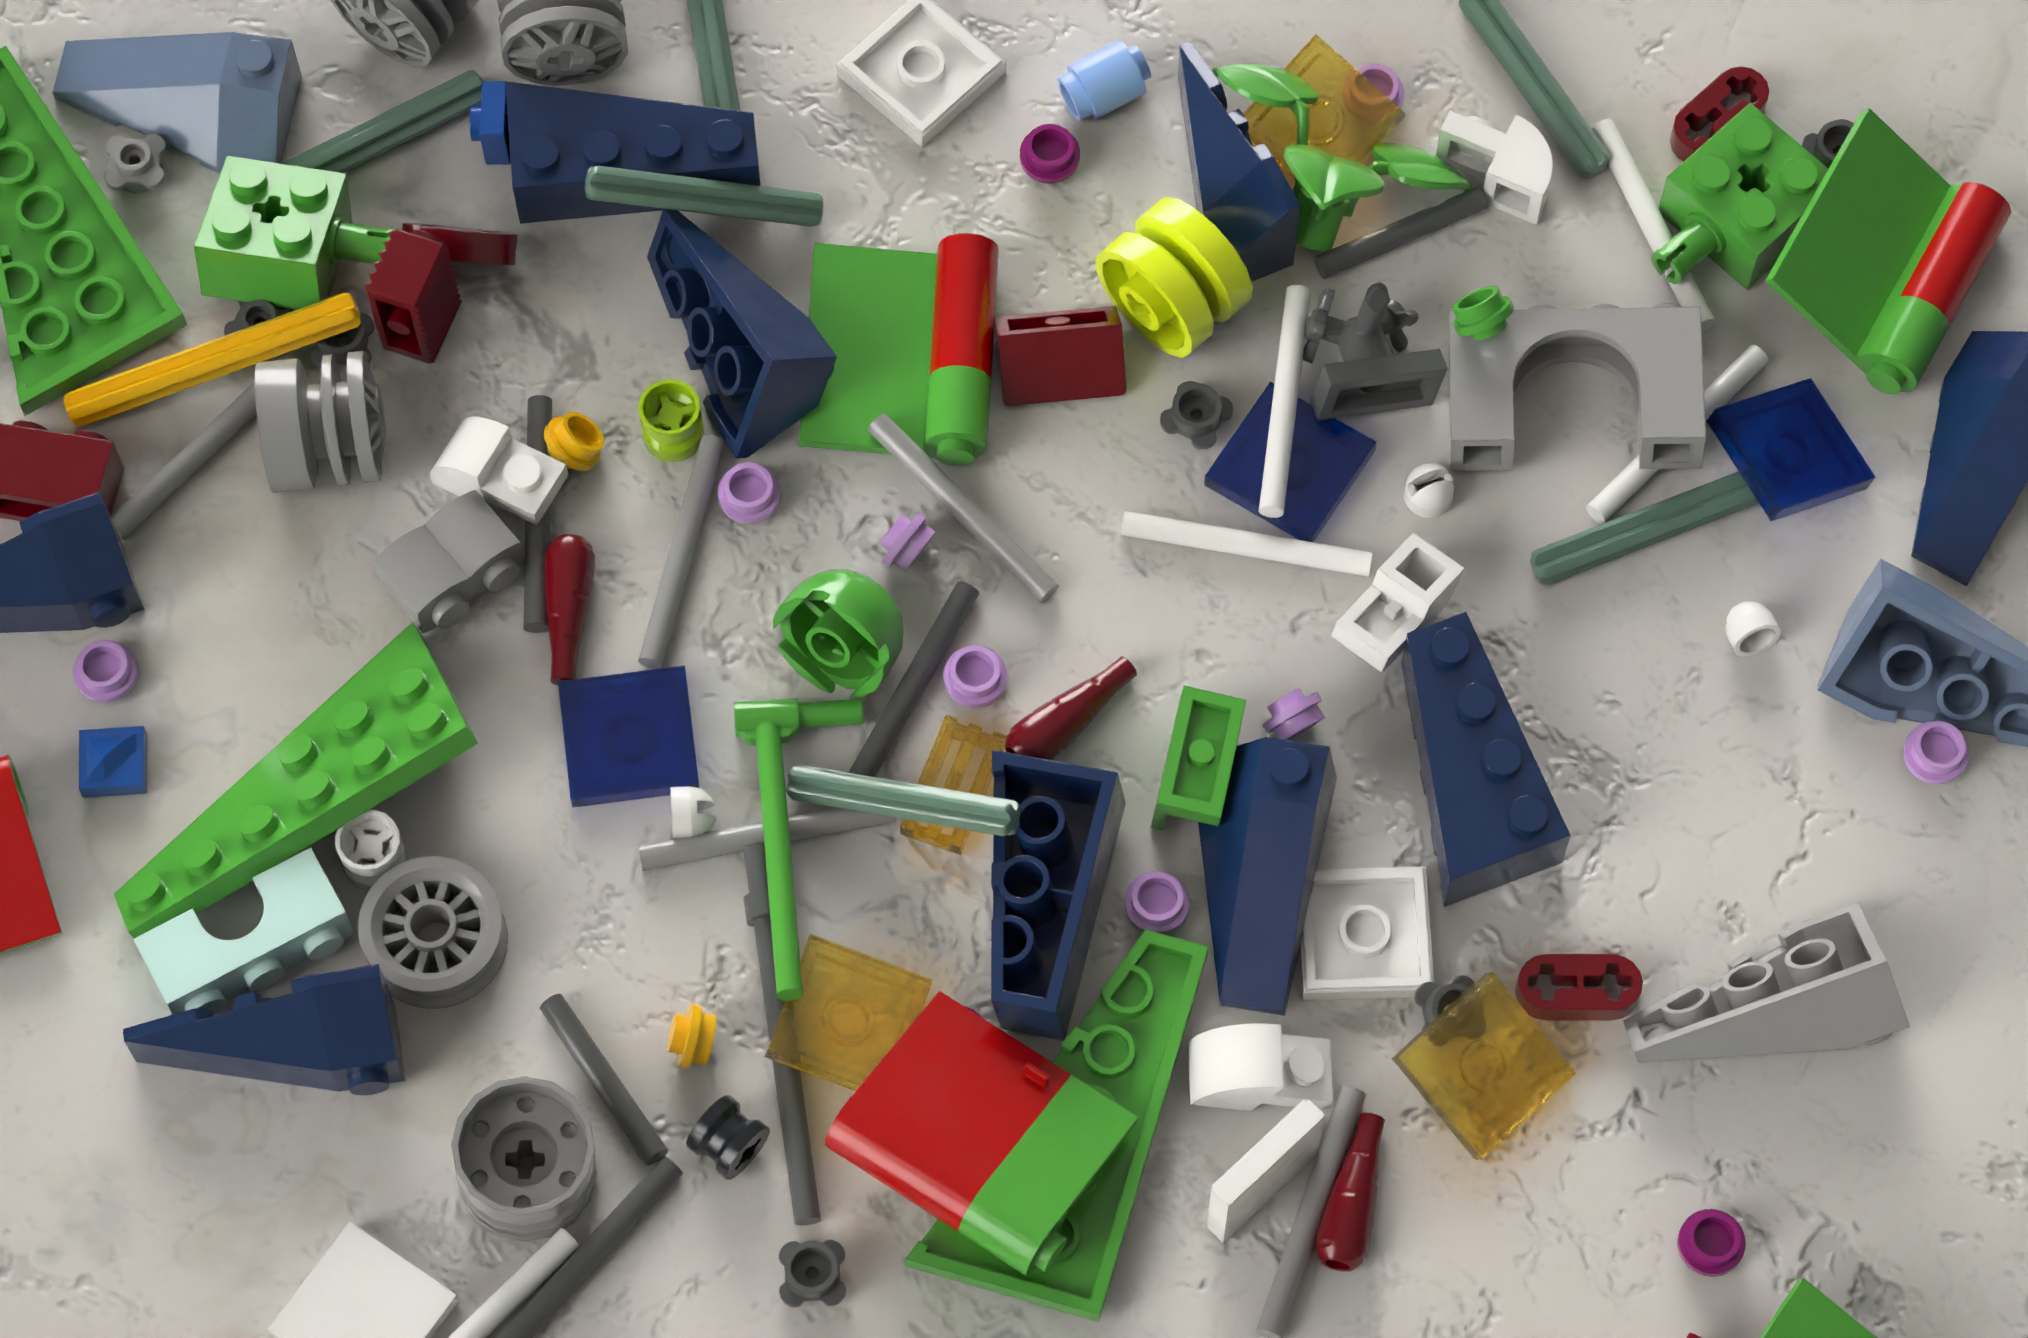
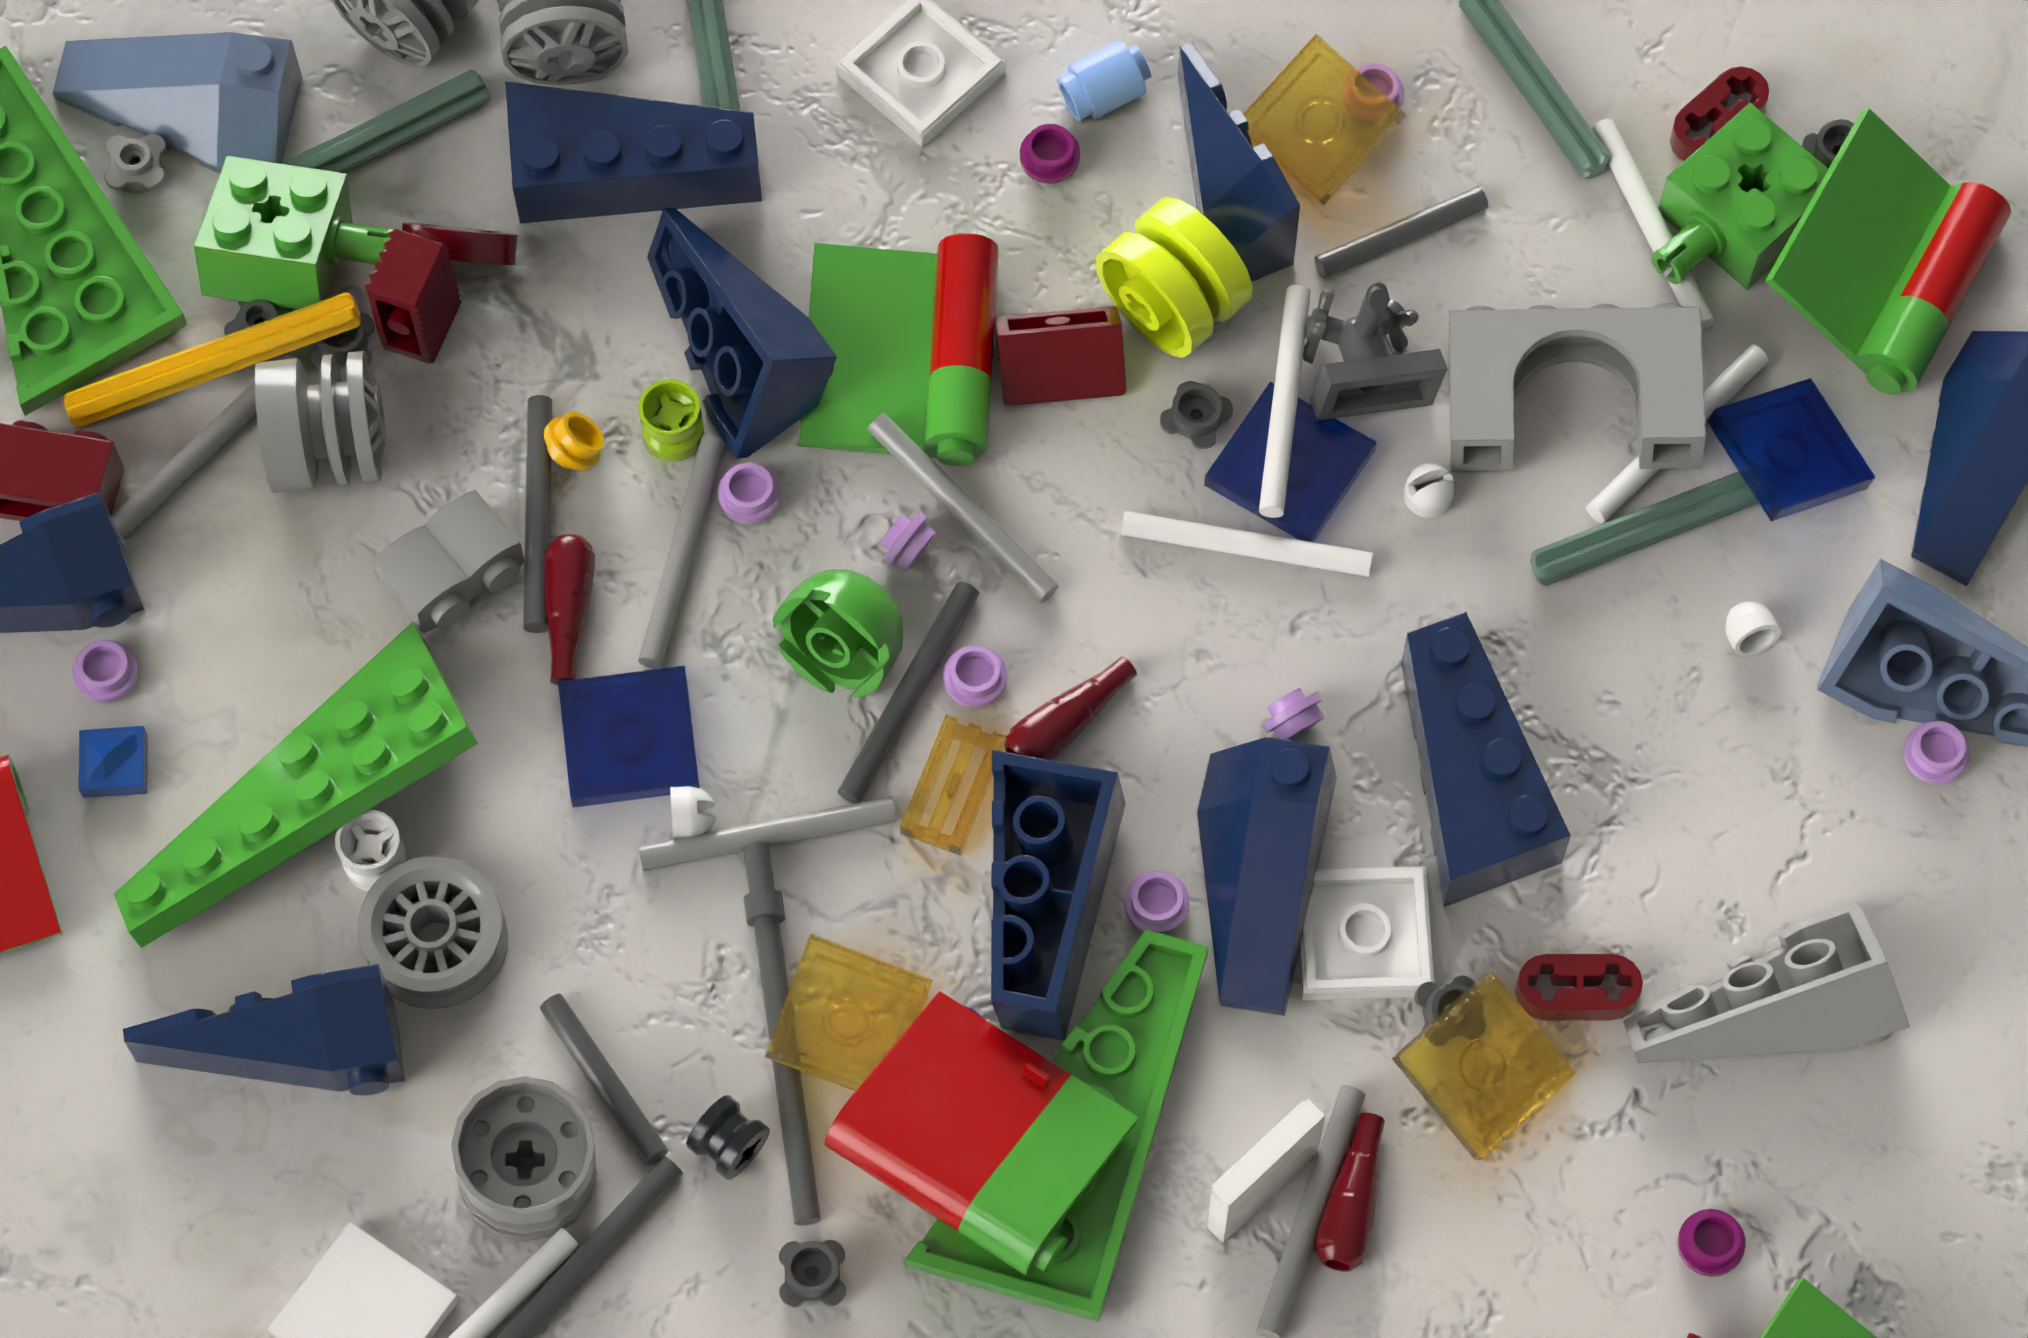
(297, 923): light aqua arch -> none
(490, 123): blue plate -> none
(499, 468): white brick -> none
(692, 1036): yellow plate -> none
(703, 196): sand green axle -> none
(768, 726): bright green bar -> none
(904, 800): sand green axle -> none
(1199, 757): bright green panel -> none
(1257, 1066): white brick -> none
(1325, 183): bright green plant -> none
(1403, 598): white brick -> none
(1482, 313): bright green plate -> none
(1512, 163): white brick -> none

